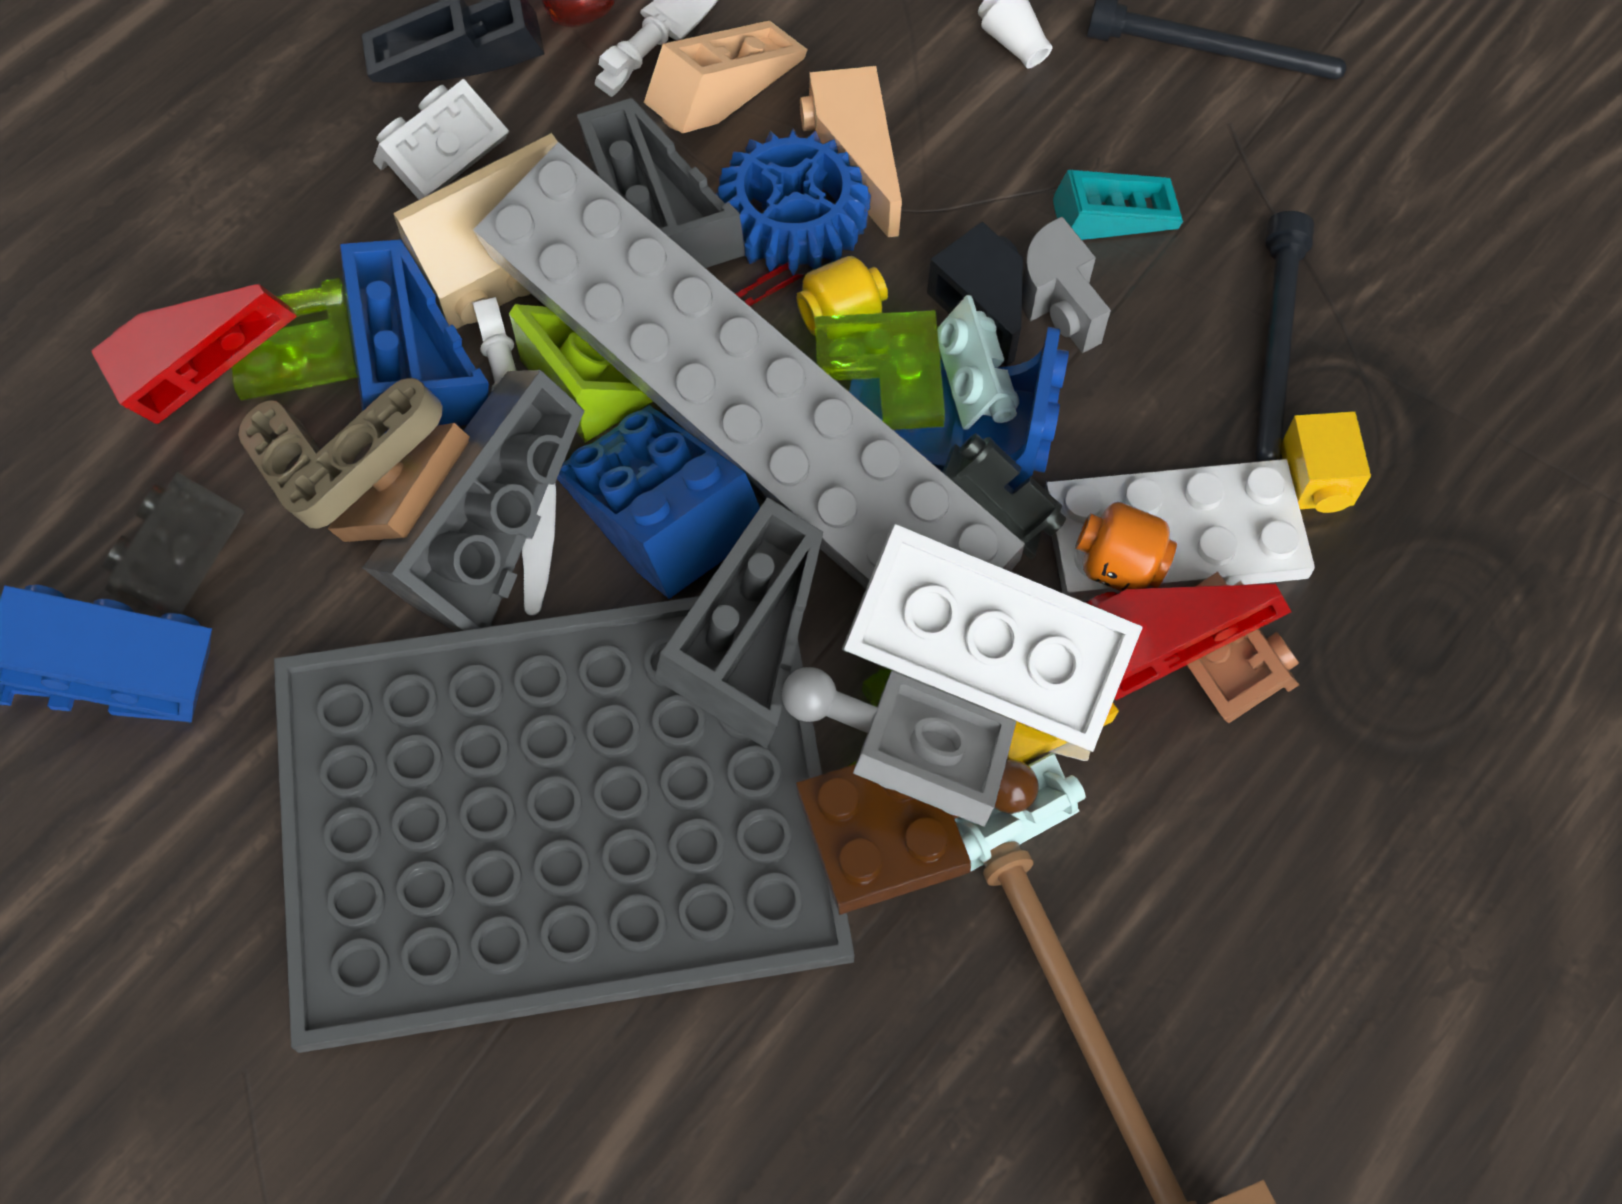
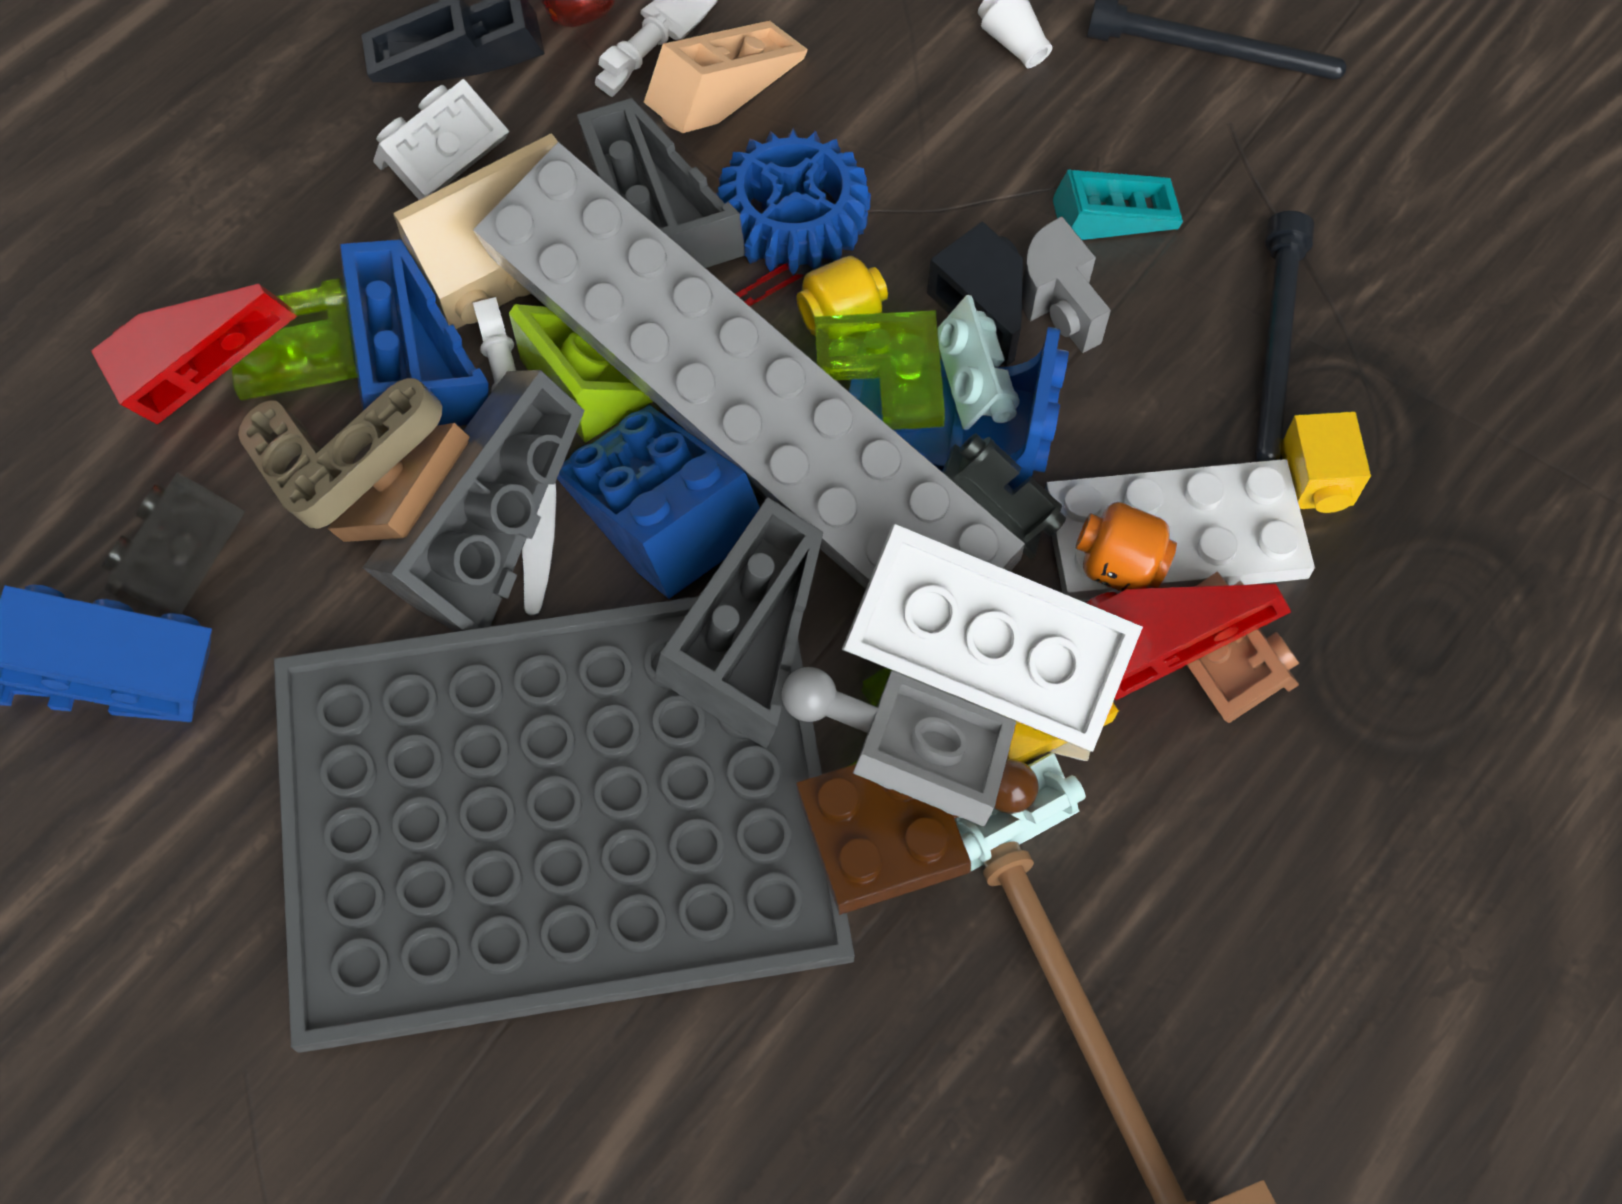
(851, 110): light nougat slope -> none

